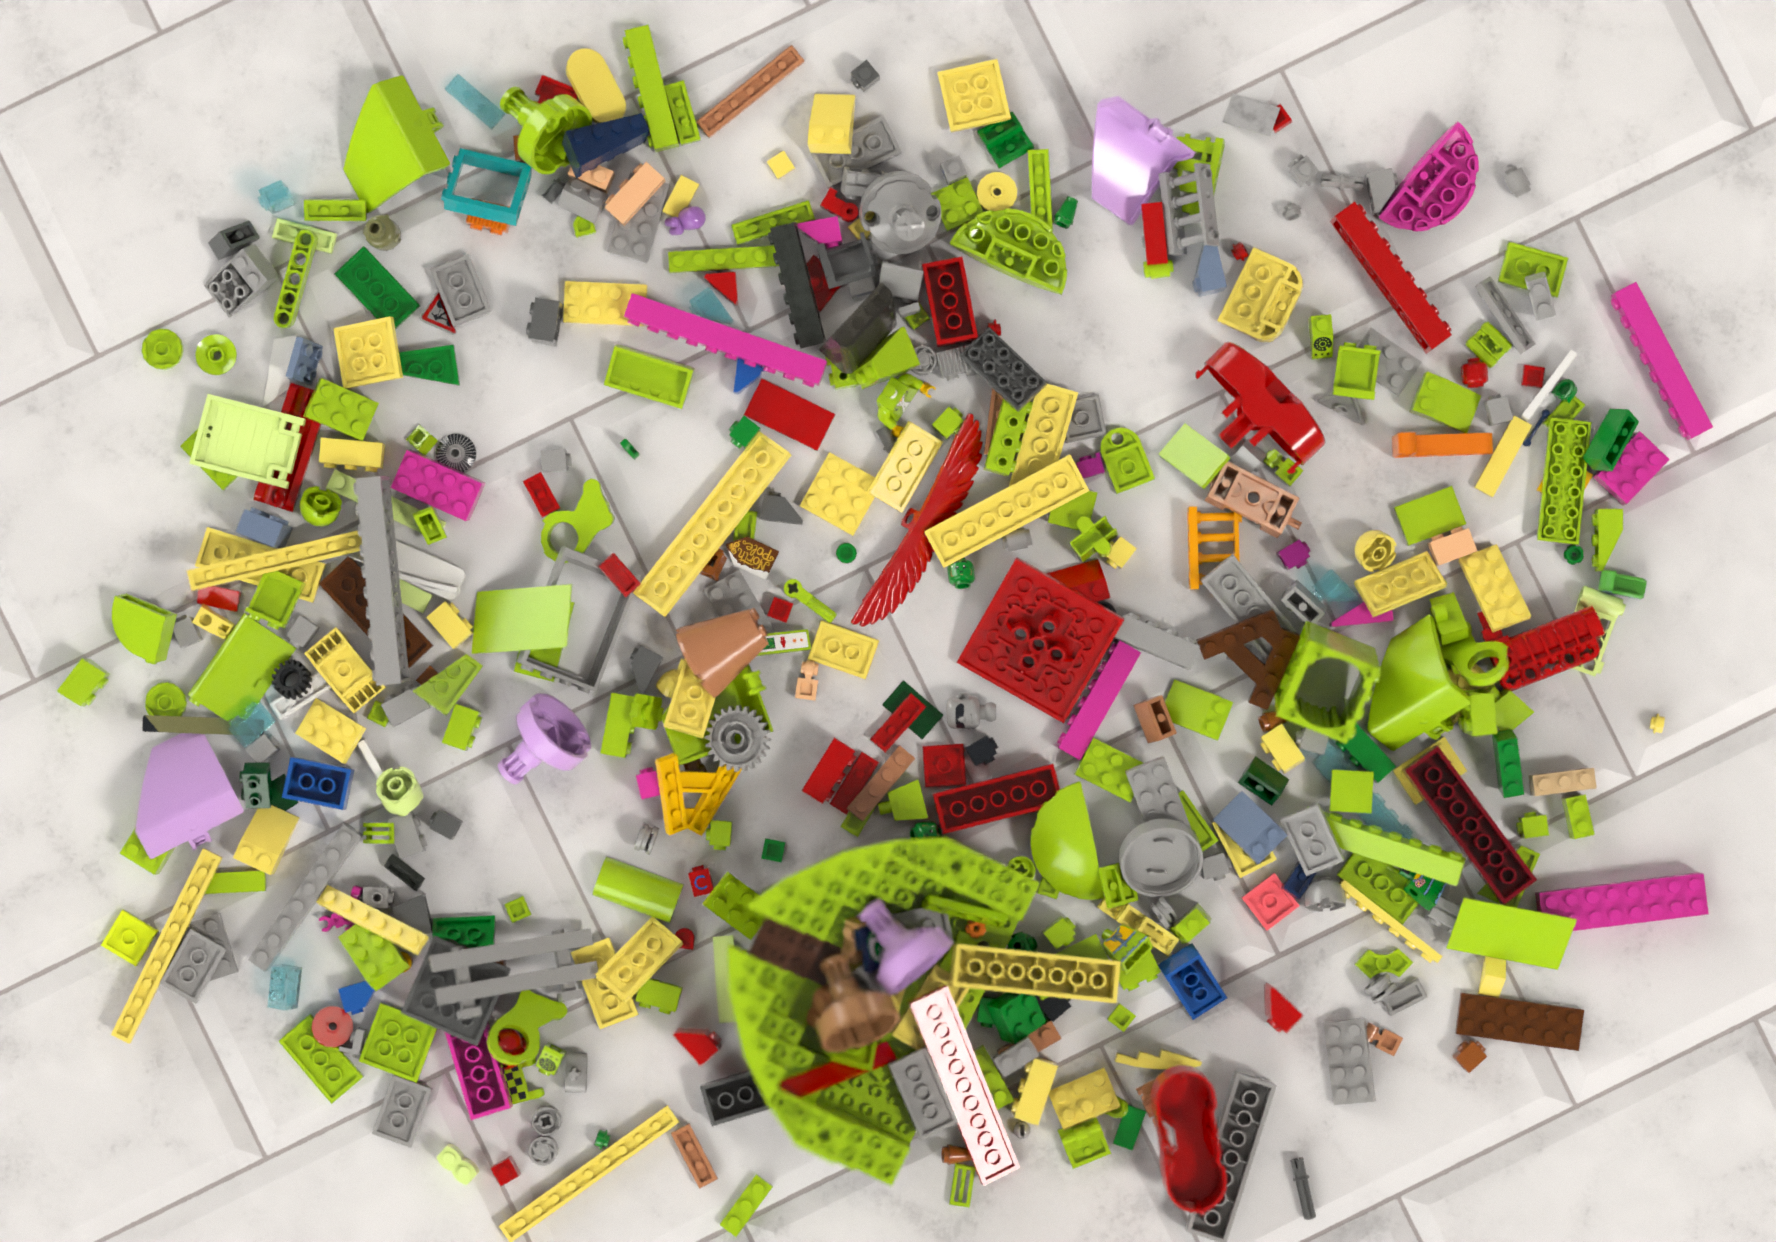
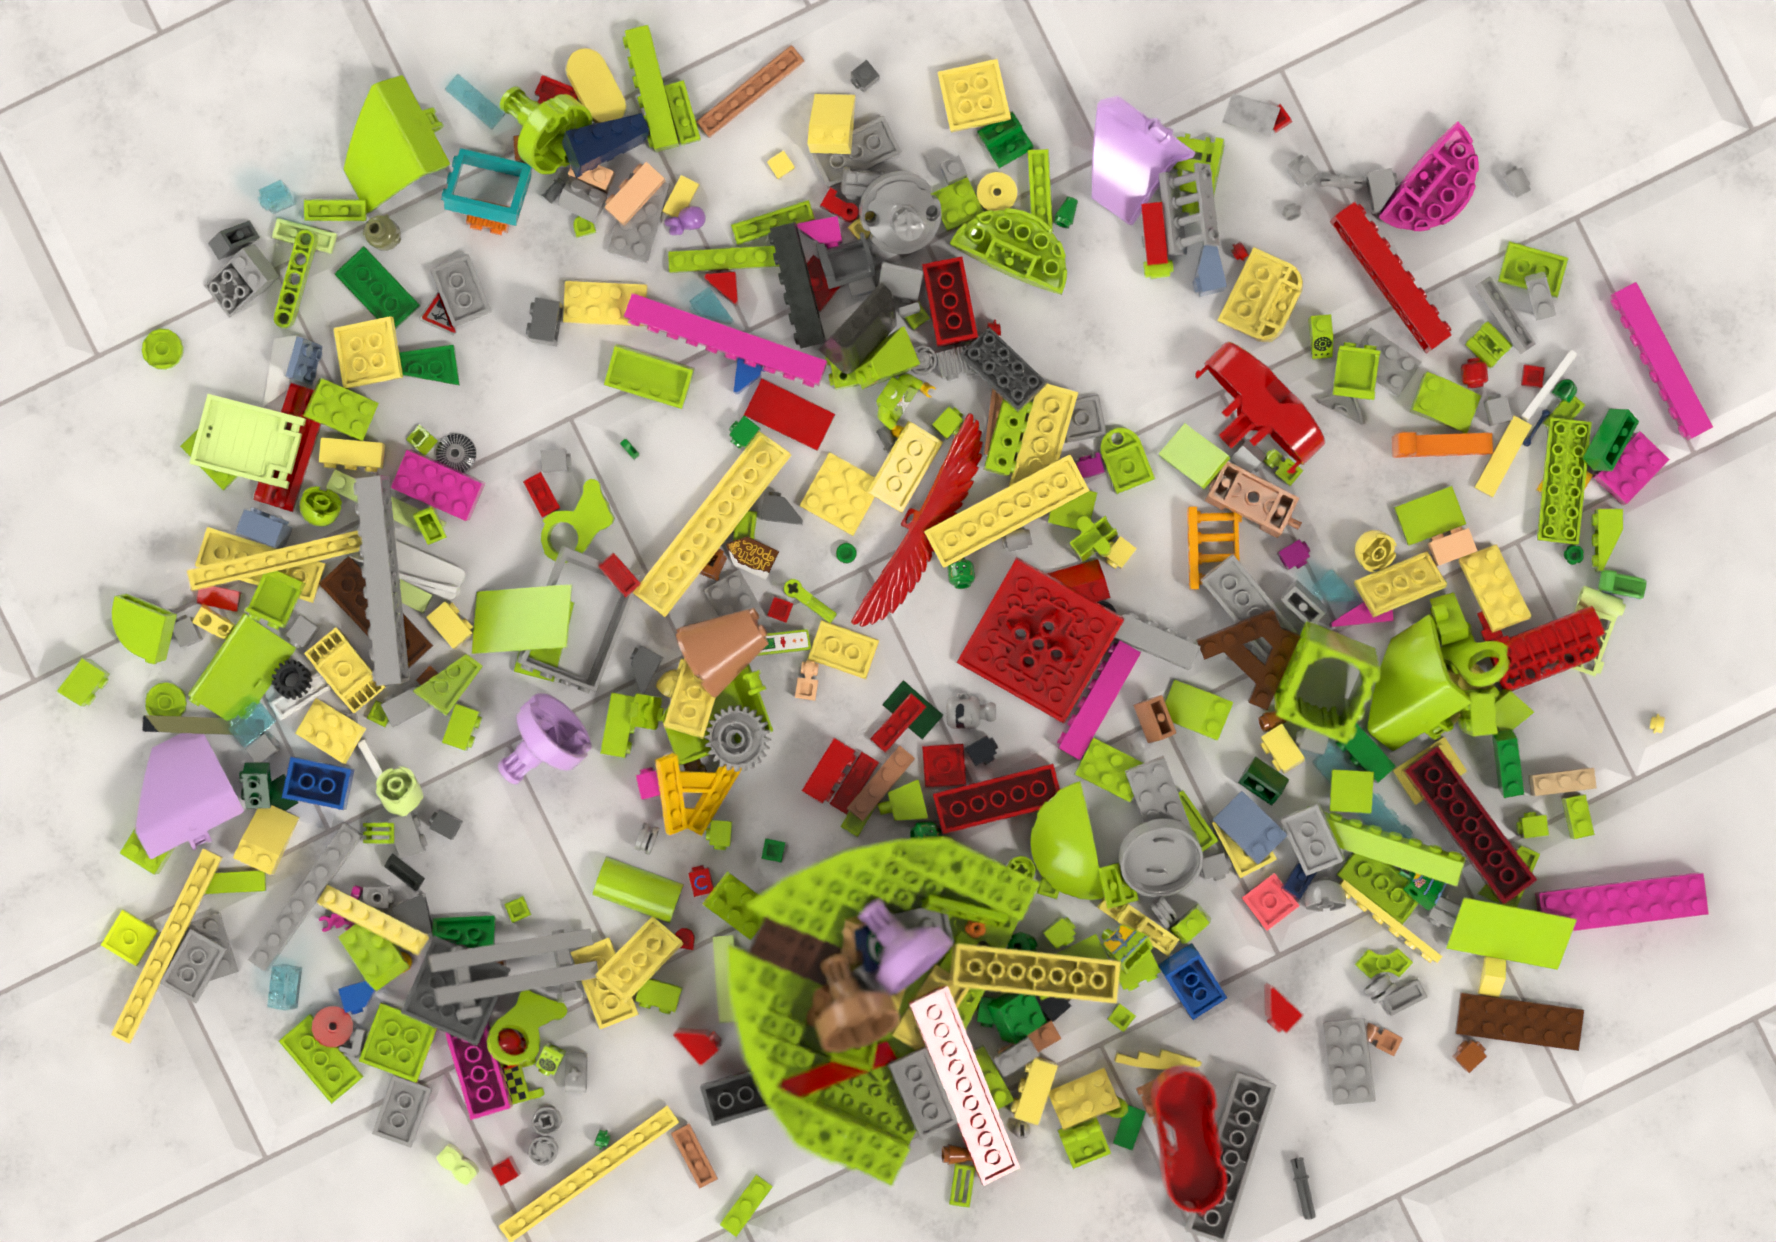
(208, 347): lime dish -> none

